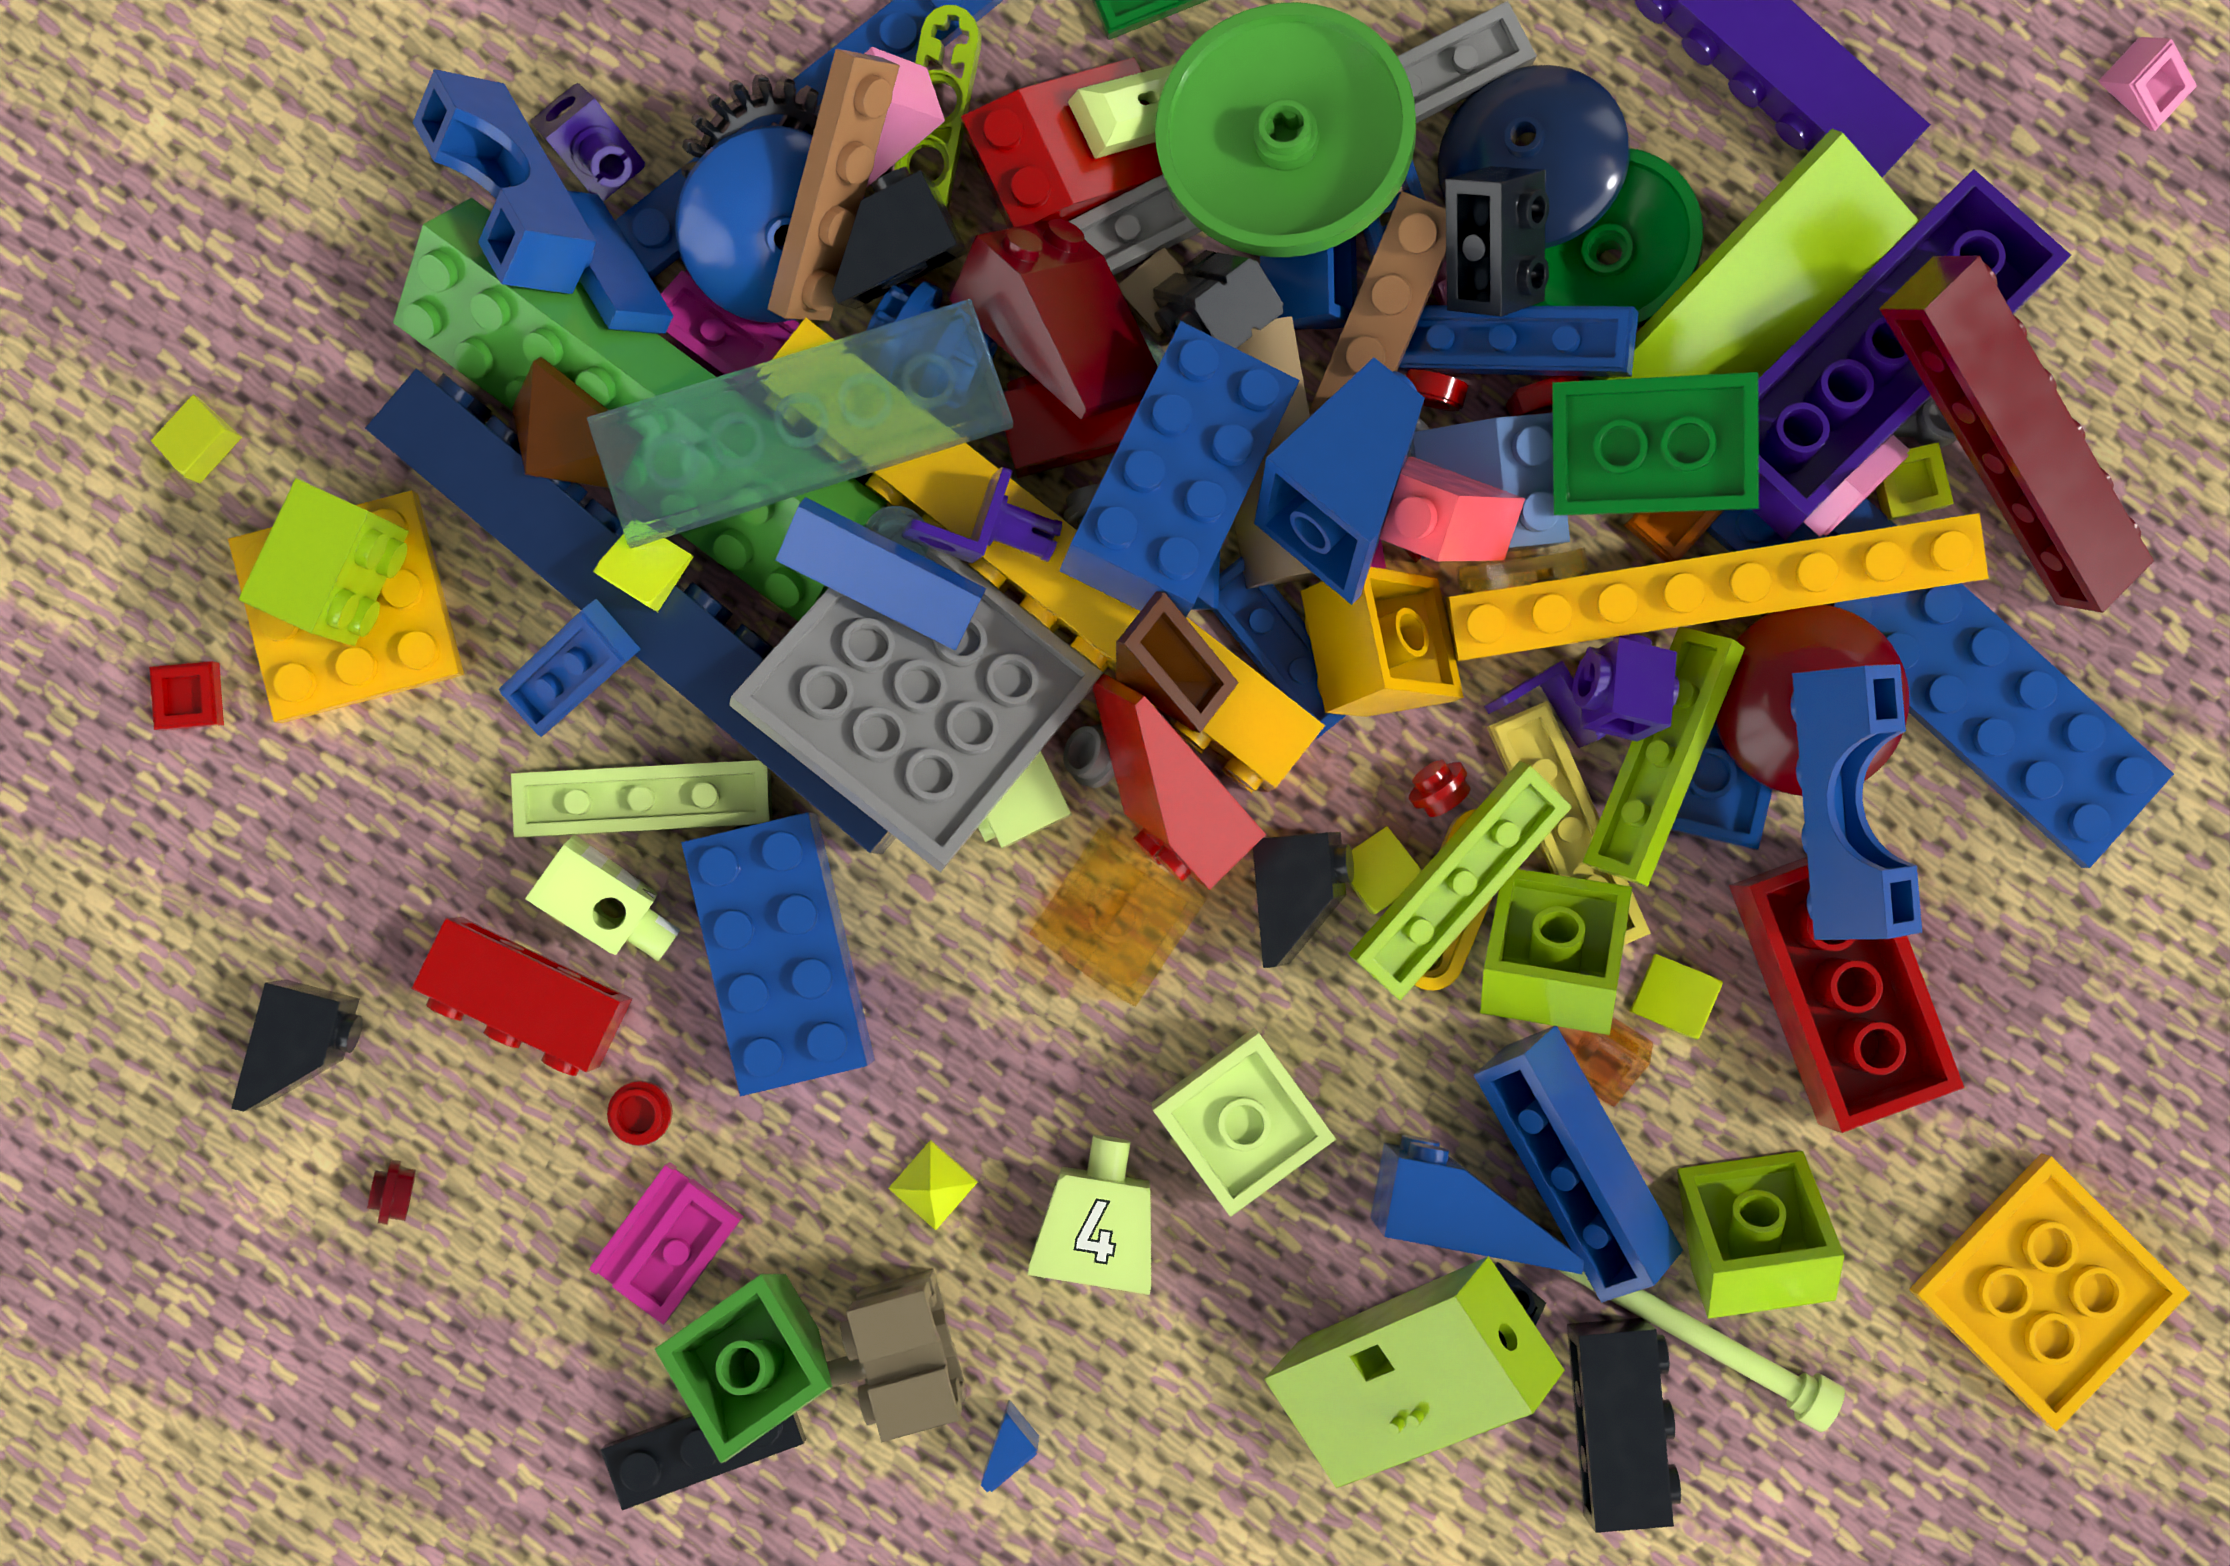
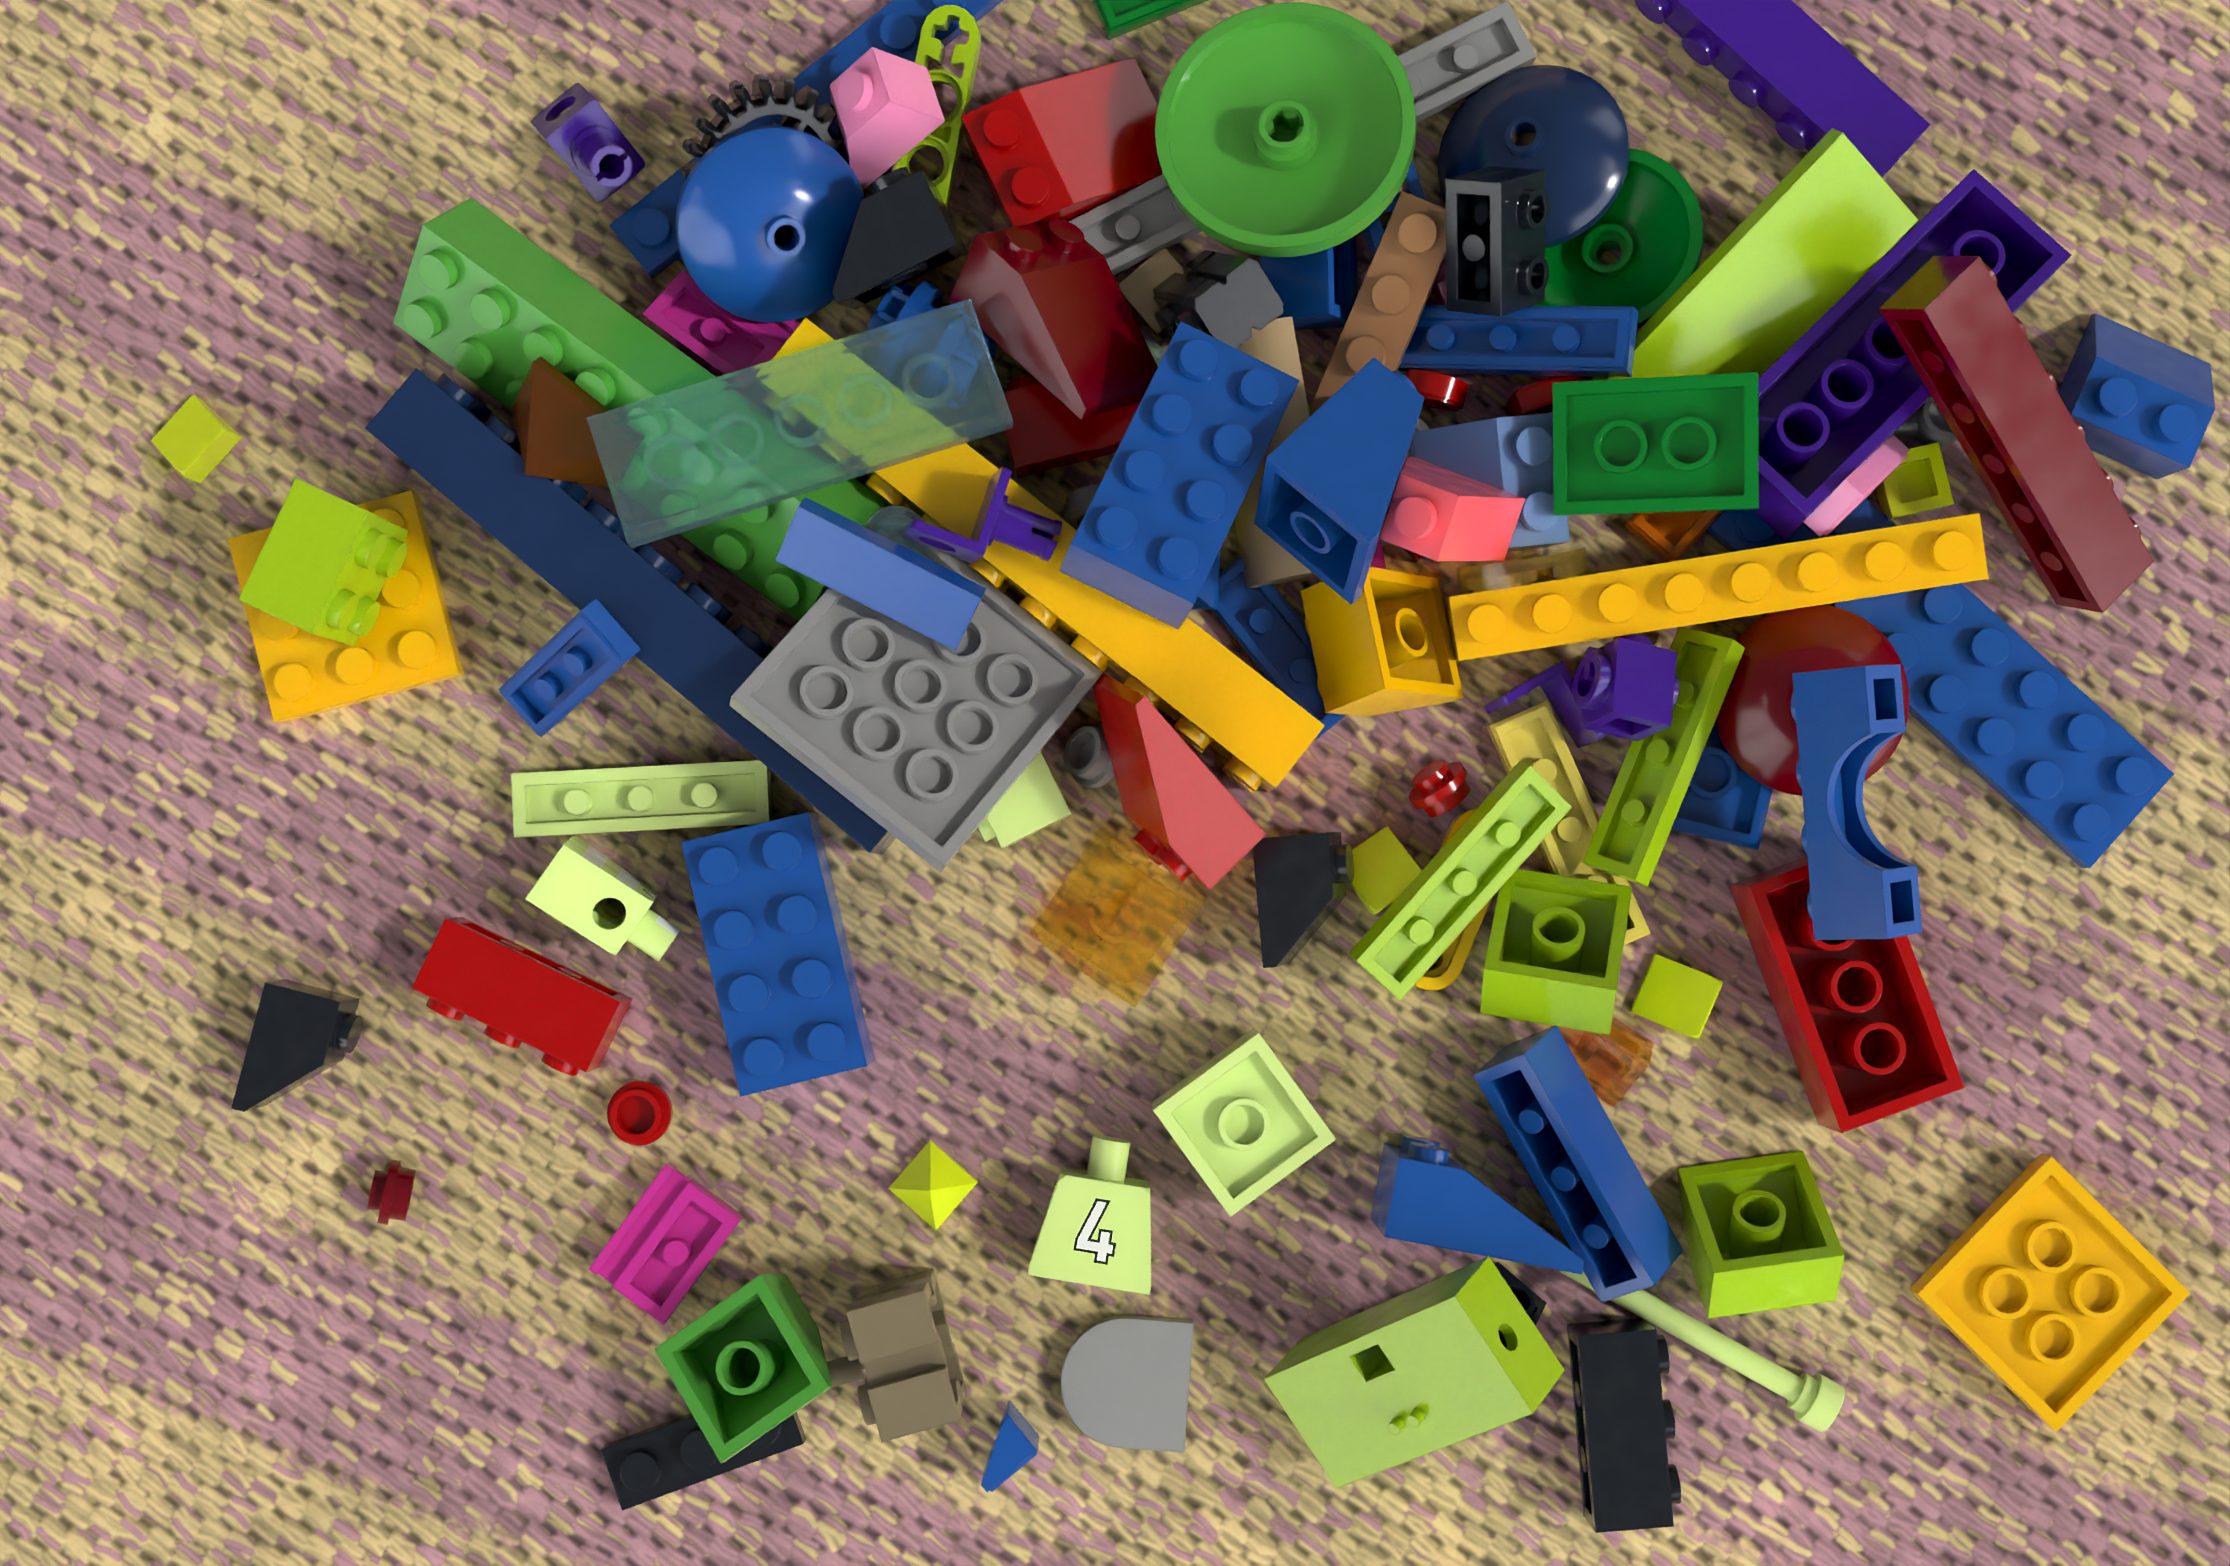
(186, 696): red tile -> none
(534, 227): blue arch -> none
(616, 276): blue tile -> none
(645, 570): neon yellow slope -> none
(832, 183): medium nougat plate -> none
(1112, 112): yellowish green piece -> none
(1131, 1381): none -> light grey tile
(1172, 664): reddish brown slope -> none
(2138, 398): none -> blue slope
(2150, 80): bright pink slope -> none

